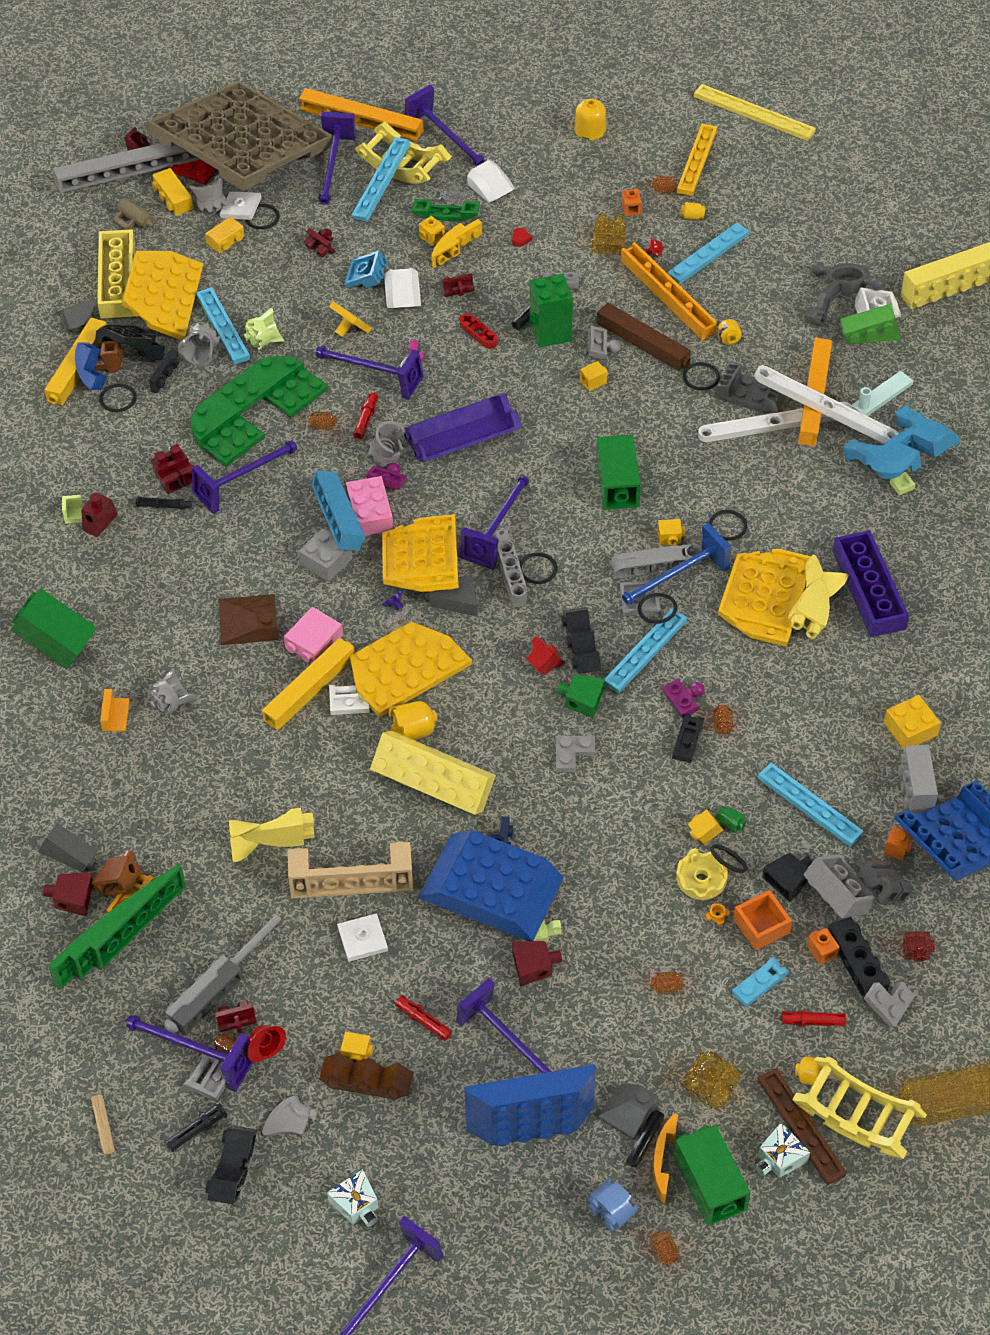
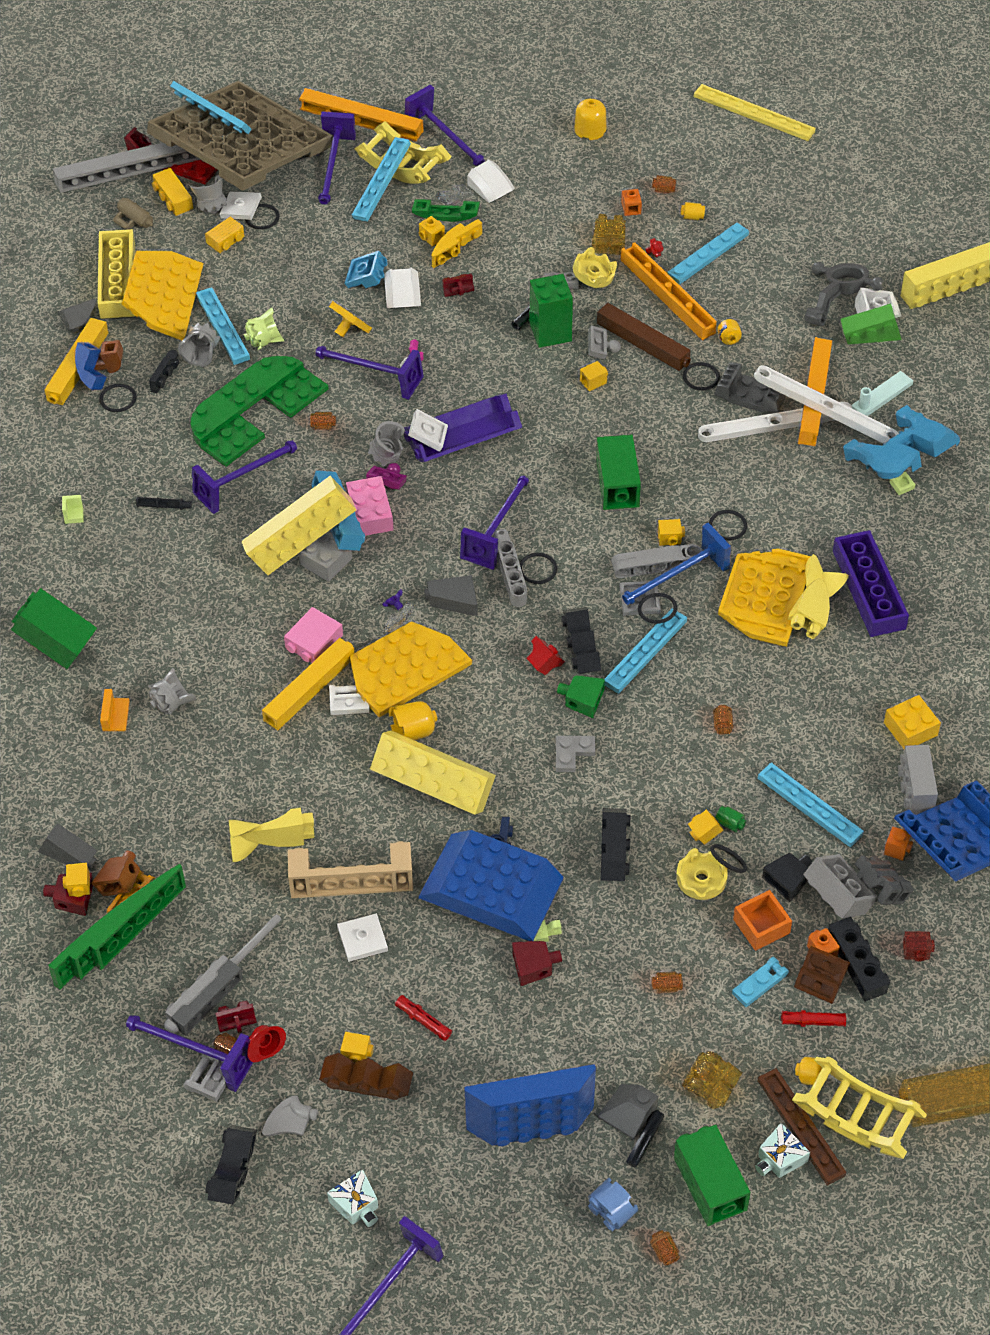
(77, 879): none -> yellow brick
(97, 514): dark red torso -> none
(102, 1124): tan axle -> none
(135, 336): black slope -> none
(172, 469): dark red hips -> none
(205, 1121): black pin -> none
(214, 111): none -> medium azure plate
(248, 619): reddish brown slope -> none
(299, 525): none -> light yellow brick
(322, 240): dark red hips -> none
(368, 410): red pin -> none
(422, 555): yellow plate -> none
(428, 430): none -> white plate
(476, 1003): dark purple tile -> none
(479, 337): red beam -> none
(520, 237): red tile -> none
(601, 265): none -> light yellow plate
(614, 844): none -> black brick
(667, 1135): light orange slope -> none
(682, 698): magenta plate -> none
(688, 738): black plate -> none
(697, 160): yellow plate -> none
(717, 908): light orange plate -> none
(821, 974): none -> reddish brown slope
(889, 1005): light grey plate -> none

